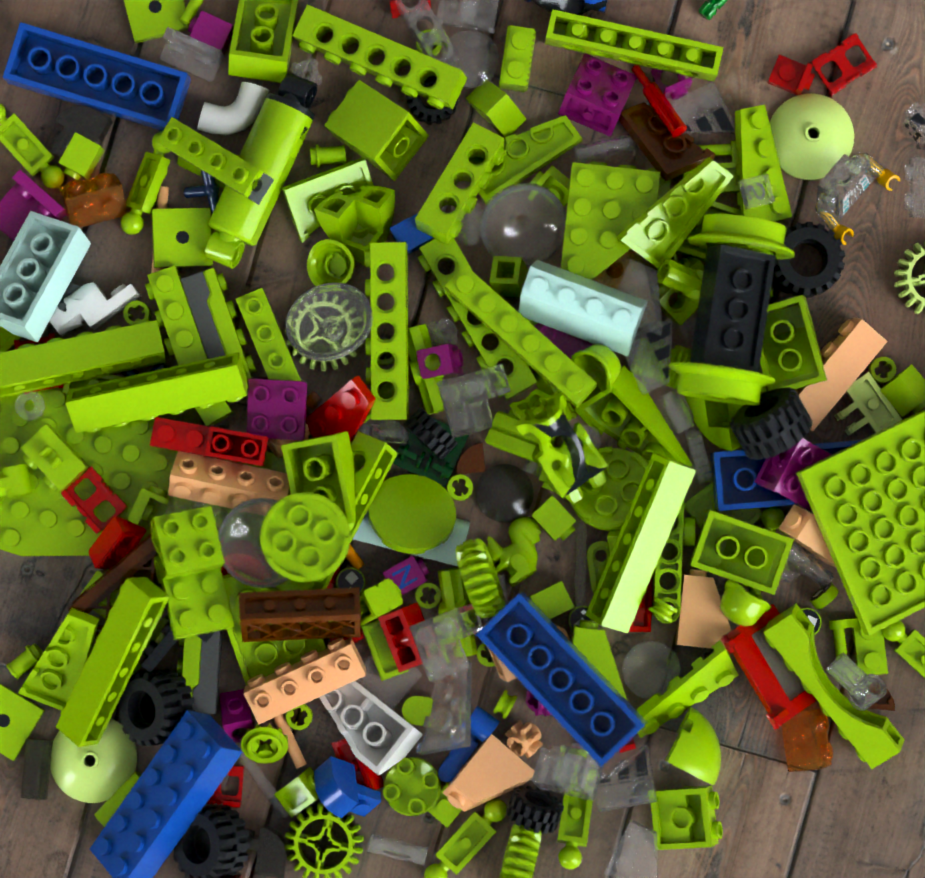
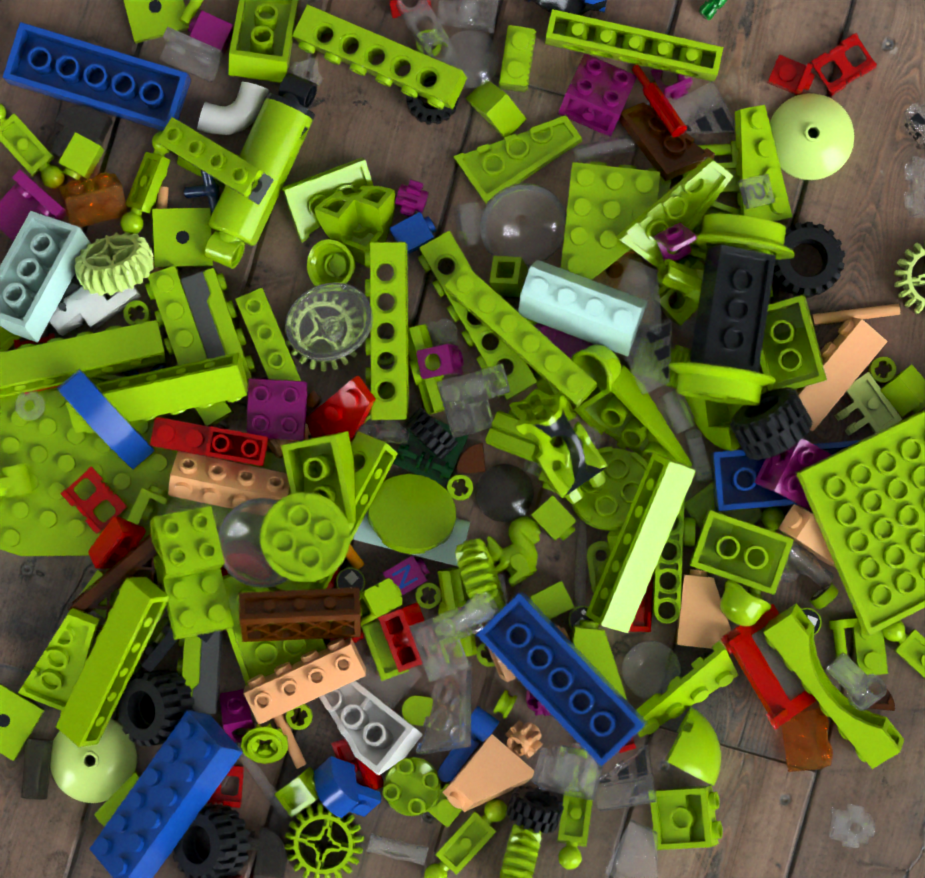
(25, 660): lime pin -> none
(54, 458): lime brick -> none
(105, 419): none -> blue slope
(114, 263): none -> yellowish green gear
(327, 155): lime pin -> none
(376, 129): lime slope -> none
(411, 198): none -> magenta gear
(475, 611): none -> clear cone
(476, 143): lime brick -> none
(555, 182): lime bracket -> none
(663, 610): lime bush -> none
(673, 239): none -> magenta bracket
(843, 819): none -> clear brick
(844, 186): clear torso -> none
(862, 313): none -> light nougat bar

